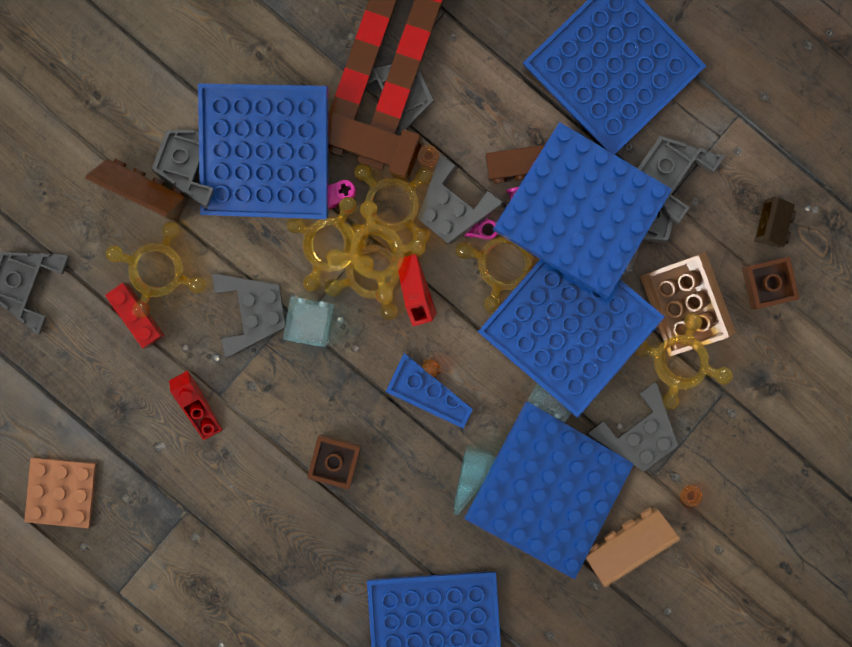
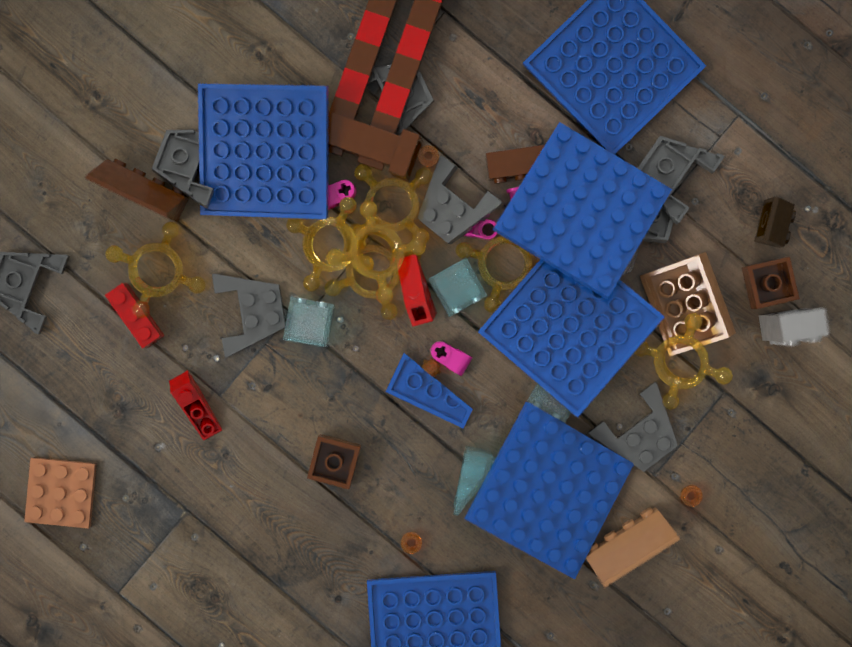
(411, 549): none -> clear orange plate
(453, 359): none -> dark pink piece
(457, 287): none -> clear light blue piece
(794, 326): none -> light grey brick

